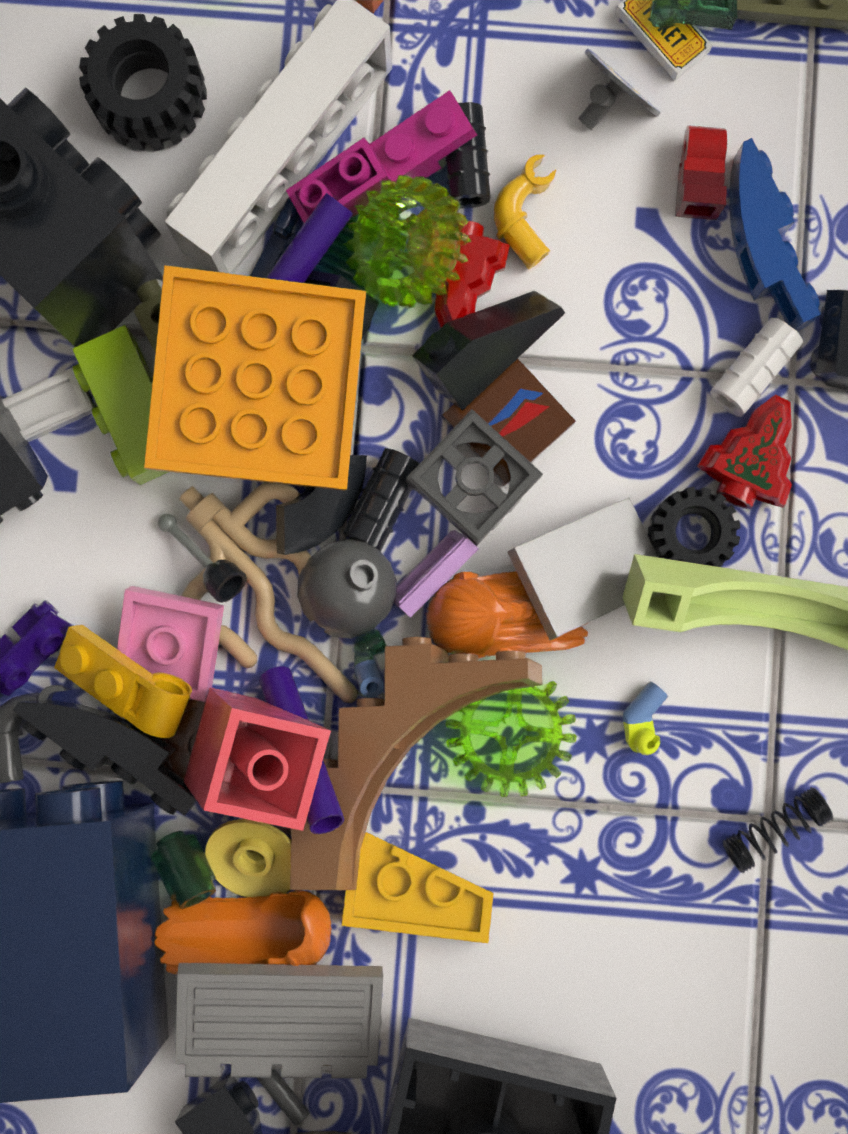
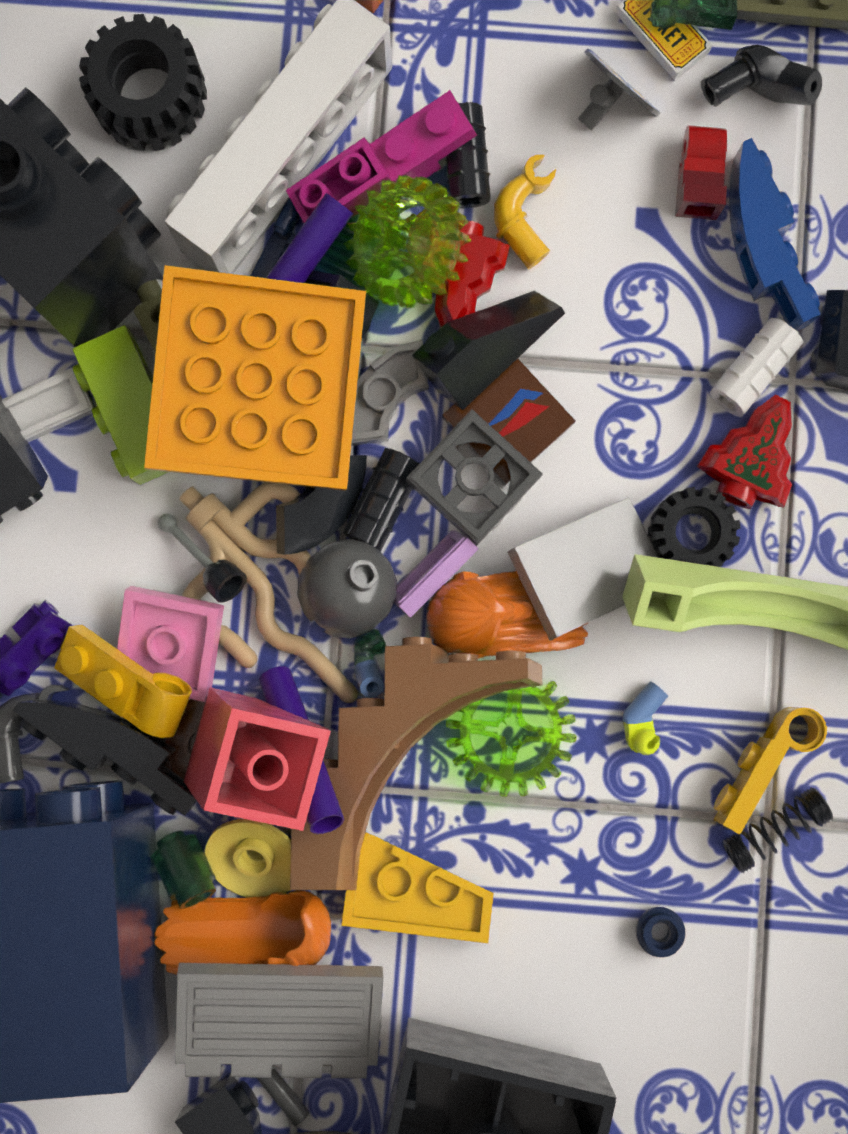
(382, 389): none -> light grey tile
(671, 942): none -> dark blue plate
(760, 763): none -> yellow plate
(765, 74): none -> black arm

